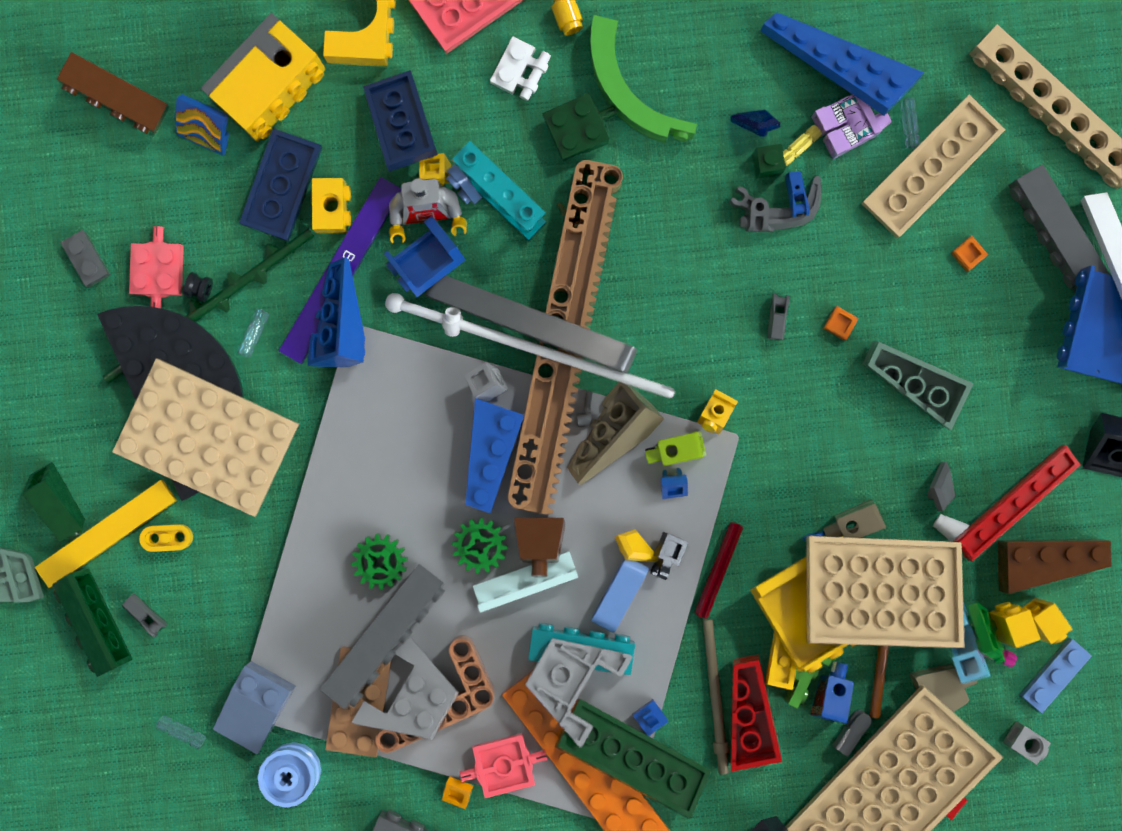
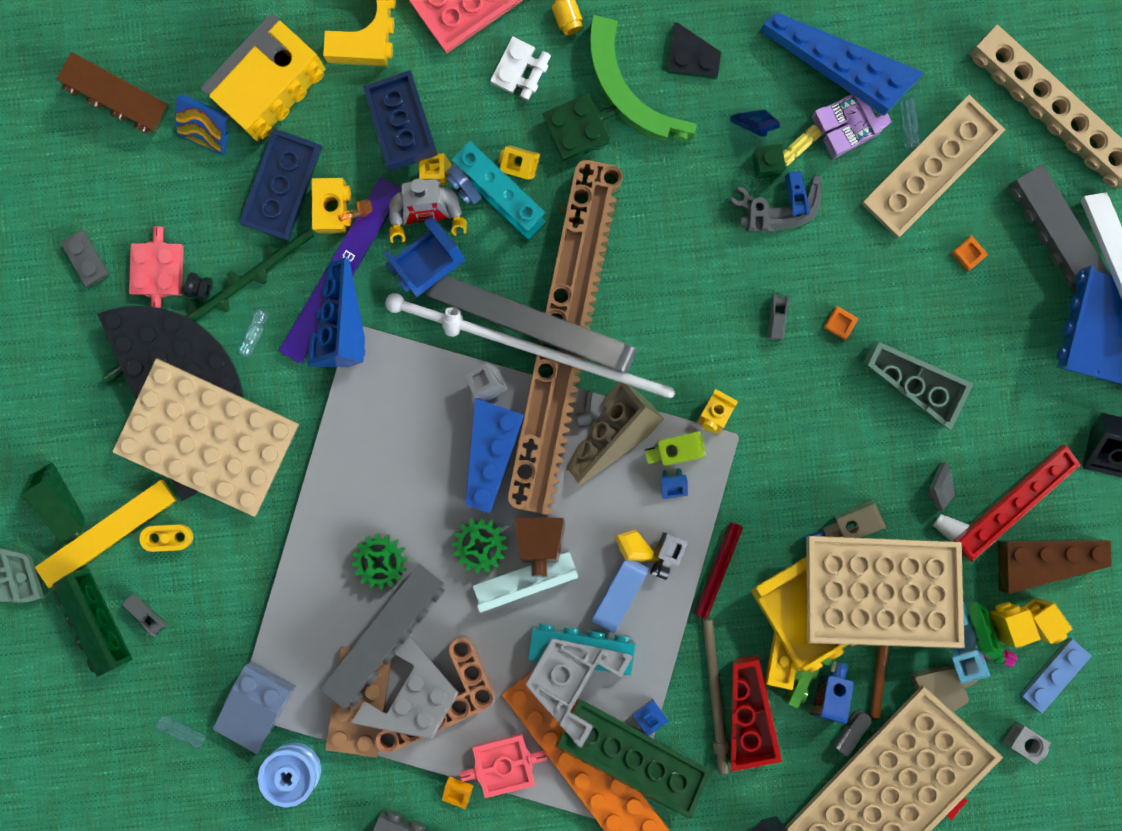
(363, 209): none -> clear orange hand
(508, 163): none -> yellow brick
(692, 55): none -> black wing

